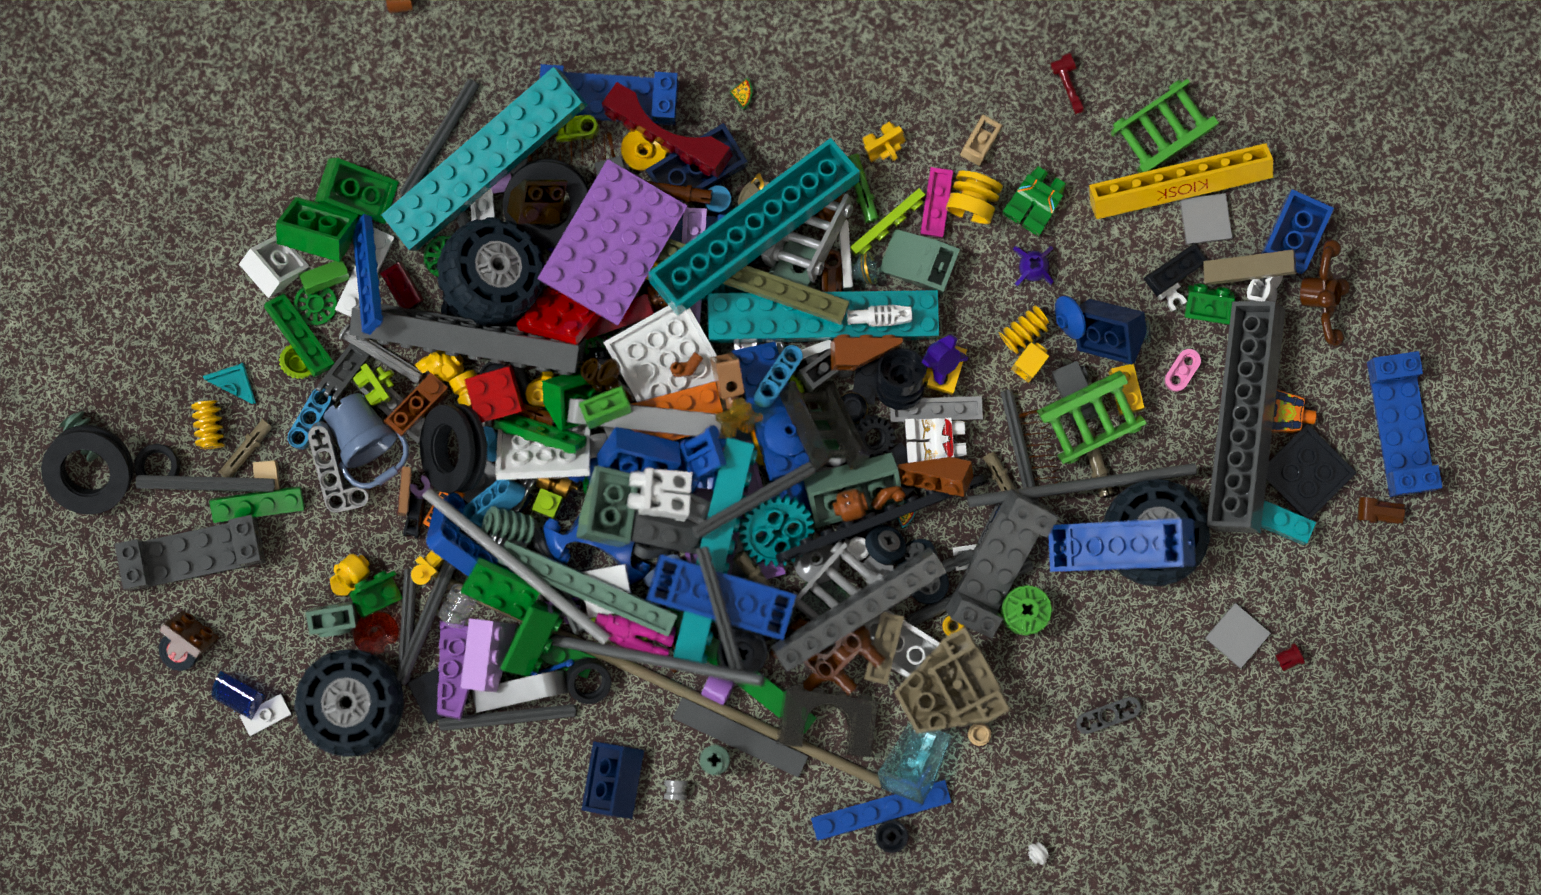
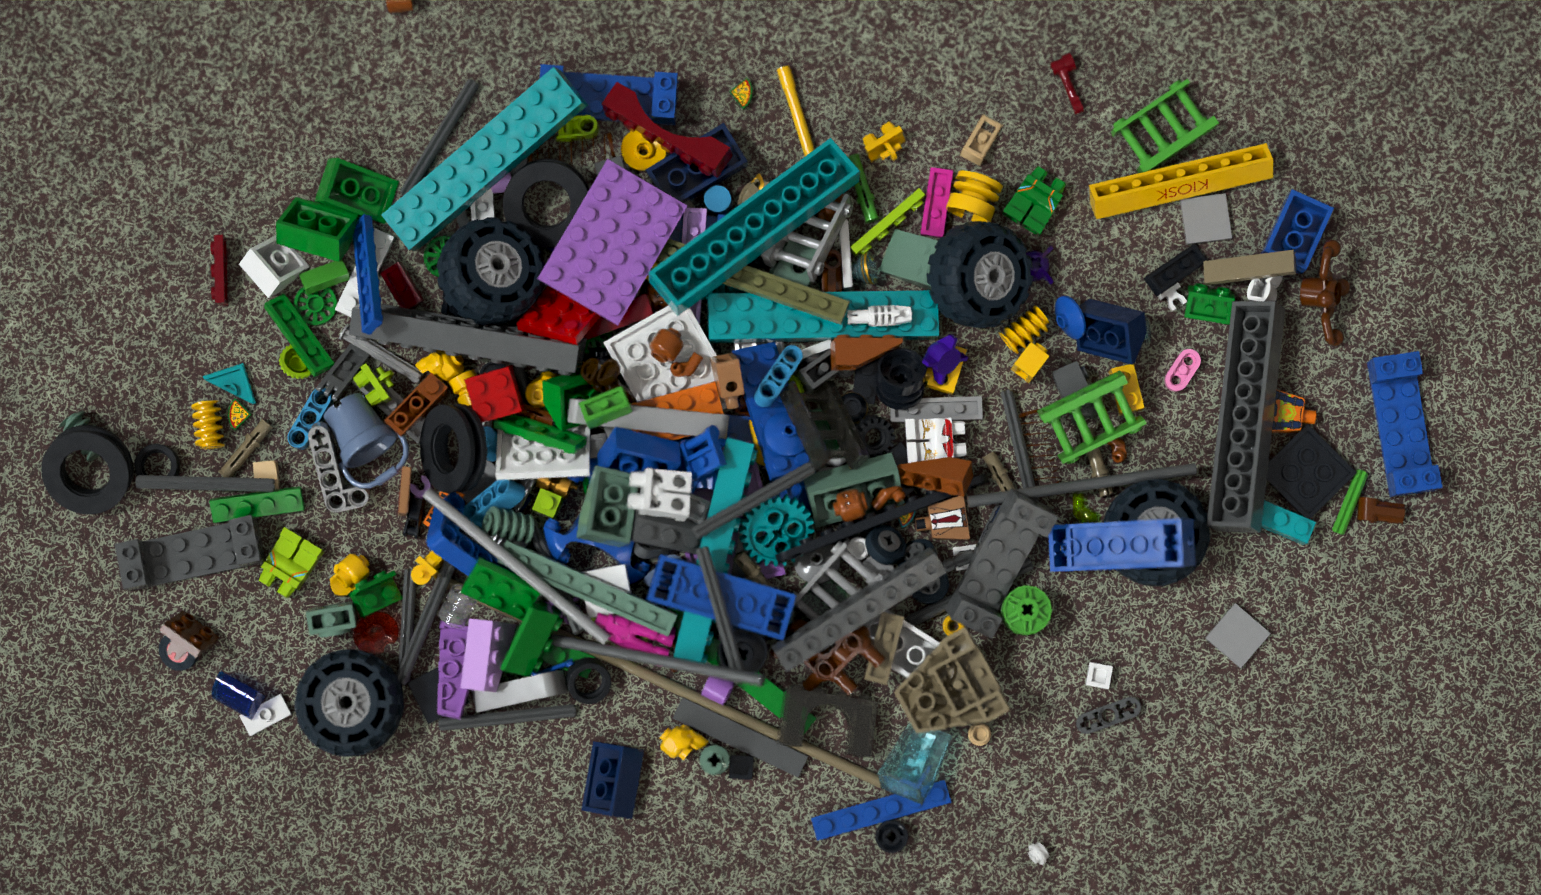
(219, 270): none -> dark red plate
(237, 414): none -> tile
(288, 568): none -> lime hips
(537, 201): dark brown slope -> none
(666, 345): none -> dark orange head
(675, 790): light grey wheel -> none
(681, 741): none -> yellow head
(685, 193): reddish brown pin -> none
(738, 416): clear yellow hips -> none
(741, 767): none -> black tile
(788, 85): none -> yellow piece
(946, 520): none -> torso
(979, 274): none -> black wheel
(1081, 512): none -> clear neon green arm
(1099, 675): none -> white plate
(1118, 450): none -> dark orange arm
(1290, 657): dark red bush -> none
(1350, 502): none -> bright green axle

